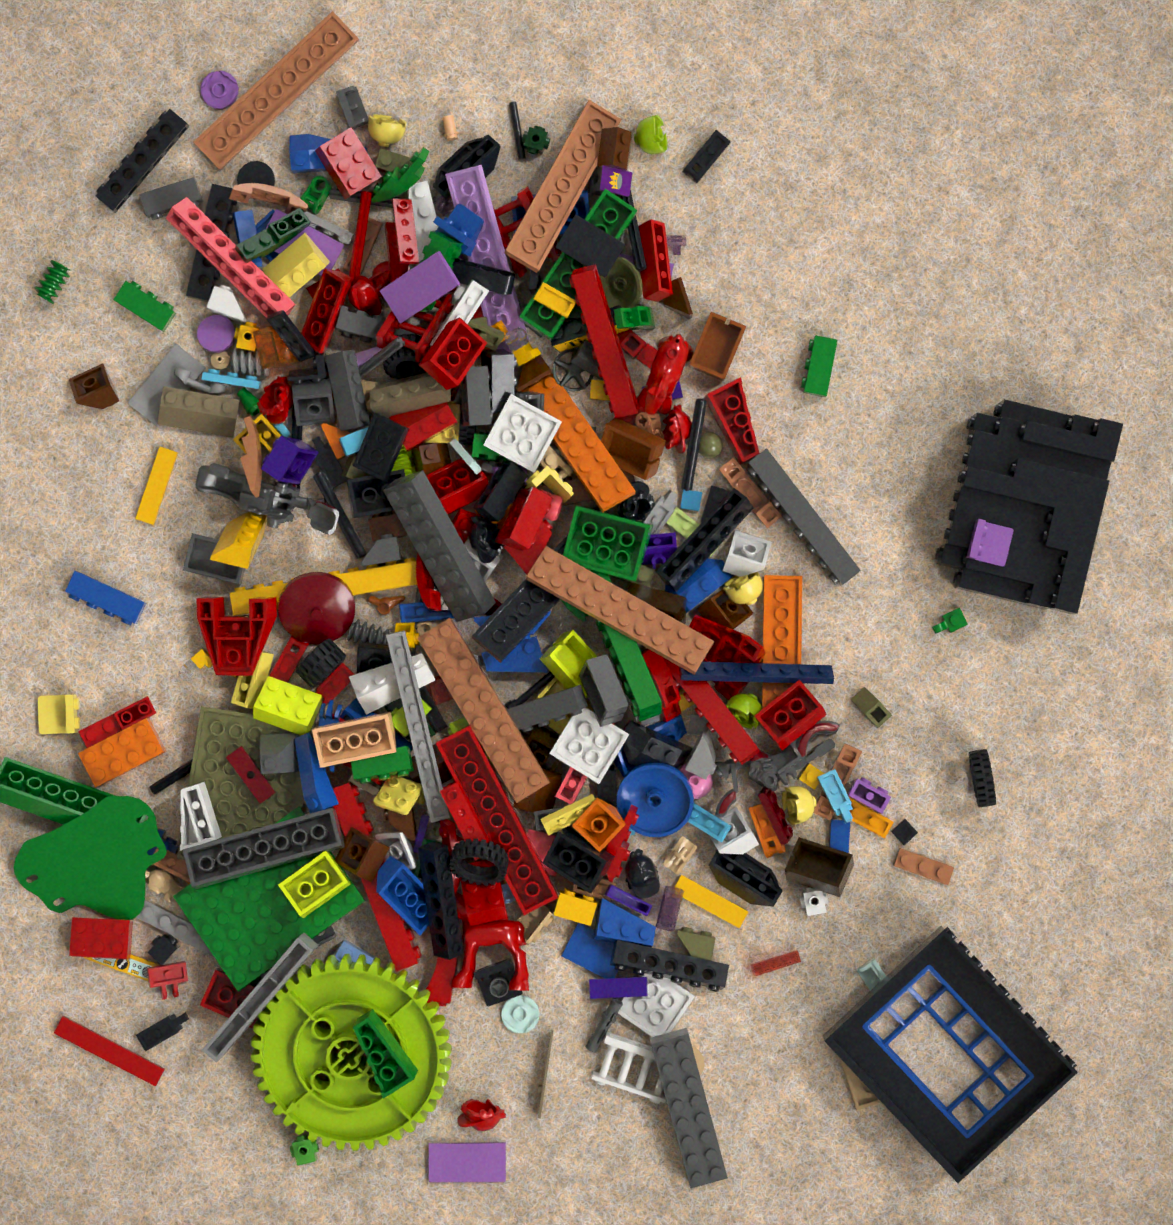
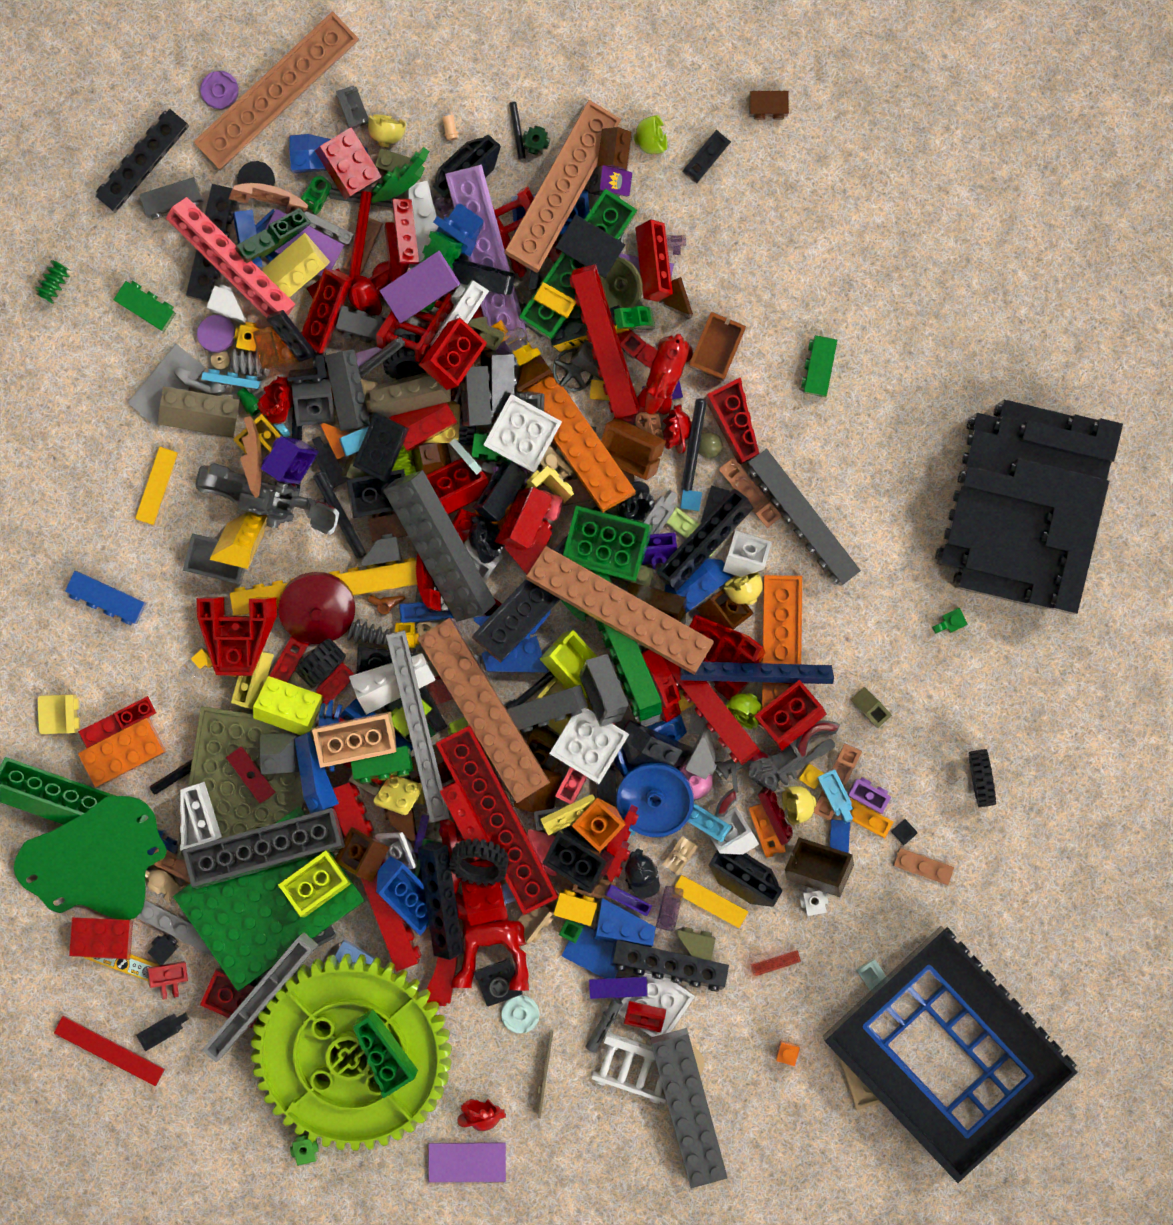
(94, 388): reddish brown slope -> none
(571, 930): none -> green slope
(635, 239): black axle -> none
(645, 1016): none -> red slope
(768, 104): none -> reddish brown brick
(787, 1053): none -> orange brick
(990, 543): medium lavender bracket -> none

